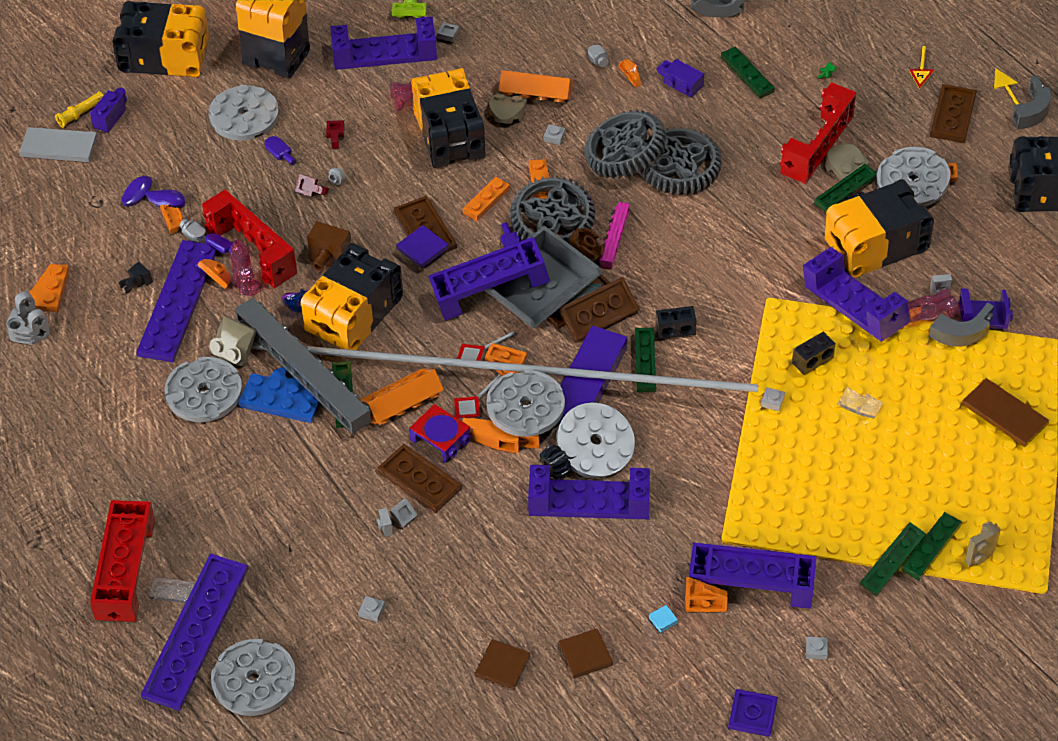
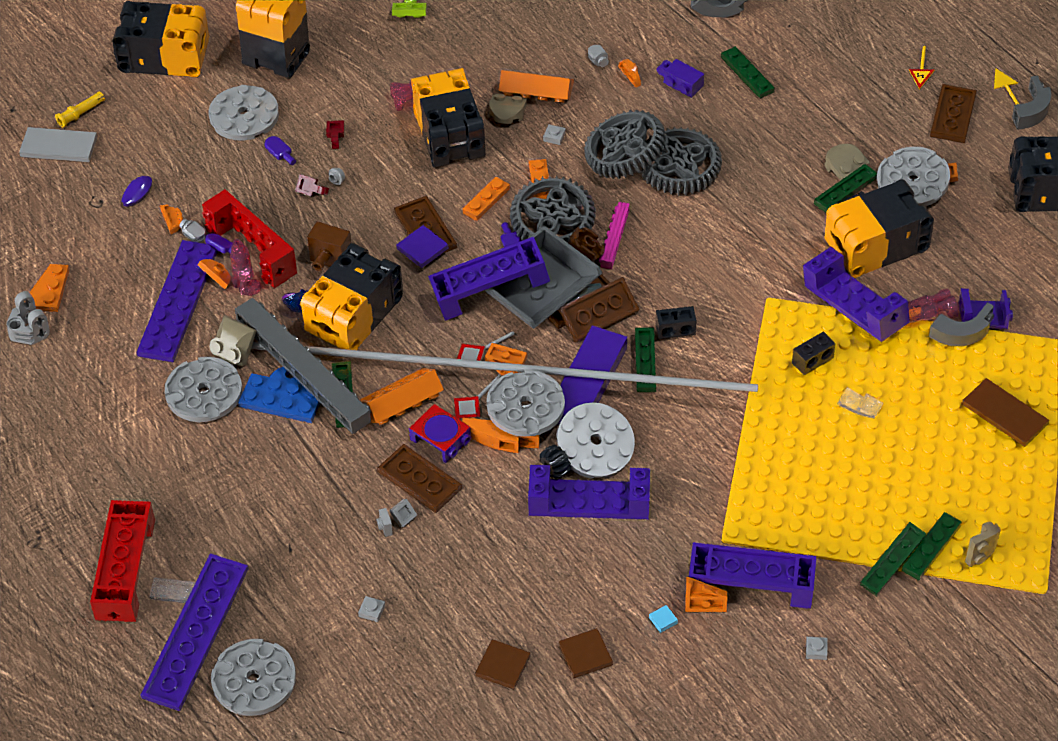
(109, 110): dark purple brick -> none
(138, 276): black piece -> none
(170, 197): dark purple arm -> none
(384, 49): dark purple plate -> none
(448, 32): light grey plate -> none
(753, 712): dark purple tile -> none
(772, 399): light grey plate -> none
(800, 159): red plate -> none
(826, 71): green plant -> none
(940, 282): light grey plate -> none

